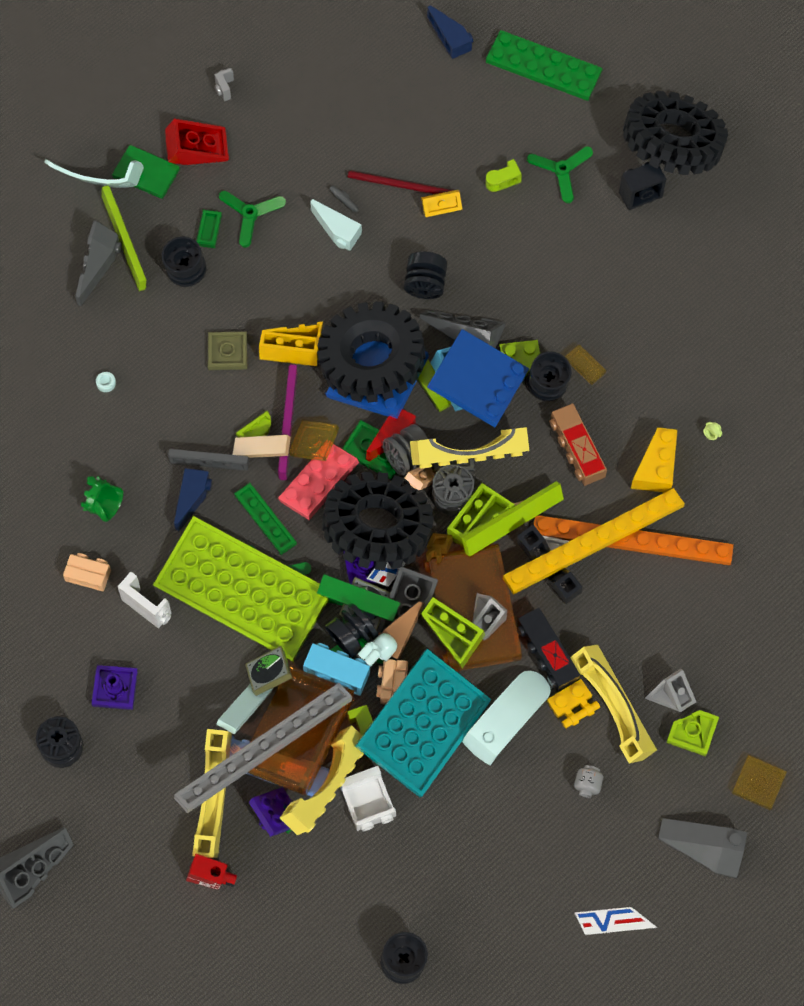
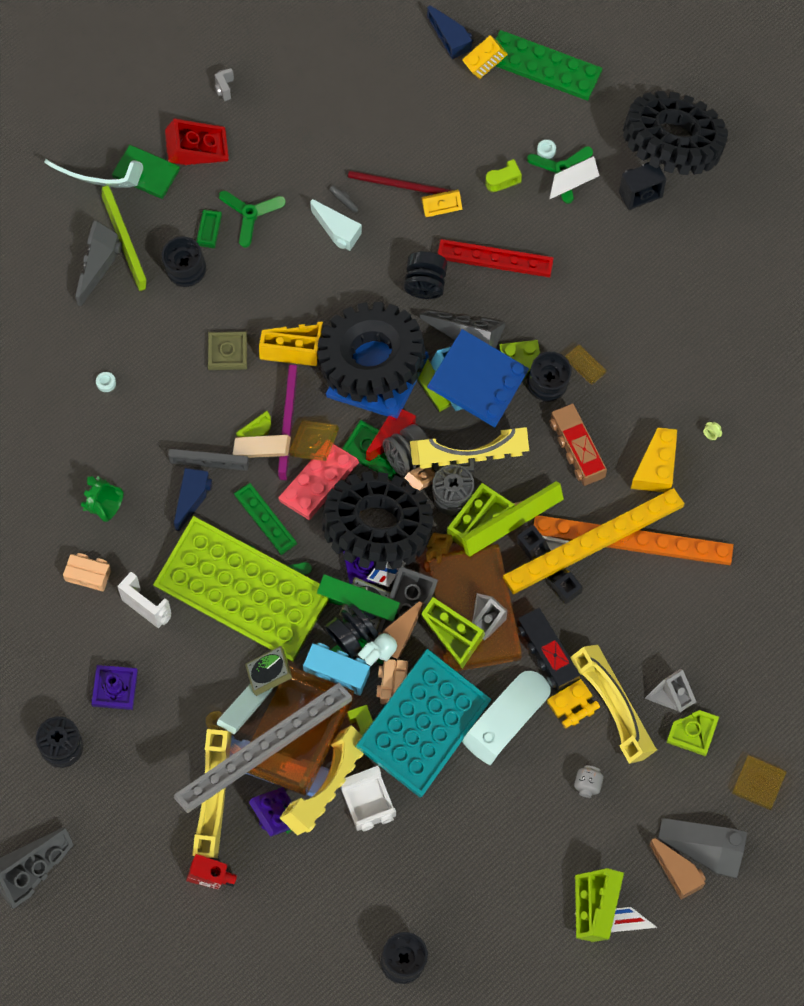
(212, 716): none -> clear yellow plate
(485, 57): none -> yellow brick
(496, 258): none -> red plate
(546, 149): none -> light aqua tile
(574, 177): none -> white sticker
(596, 903): none -> lime wedge
(680, 871): none -> medium nougat slope

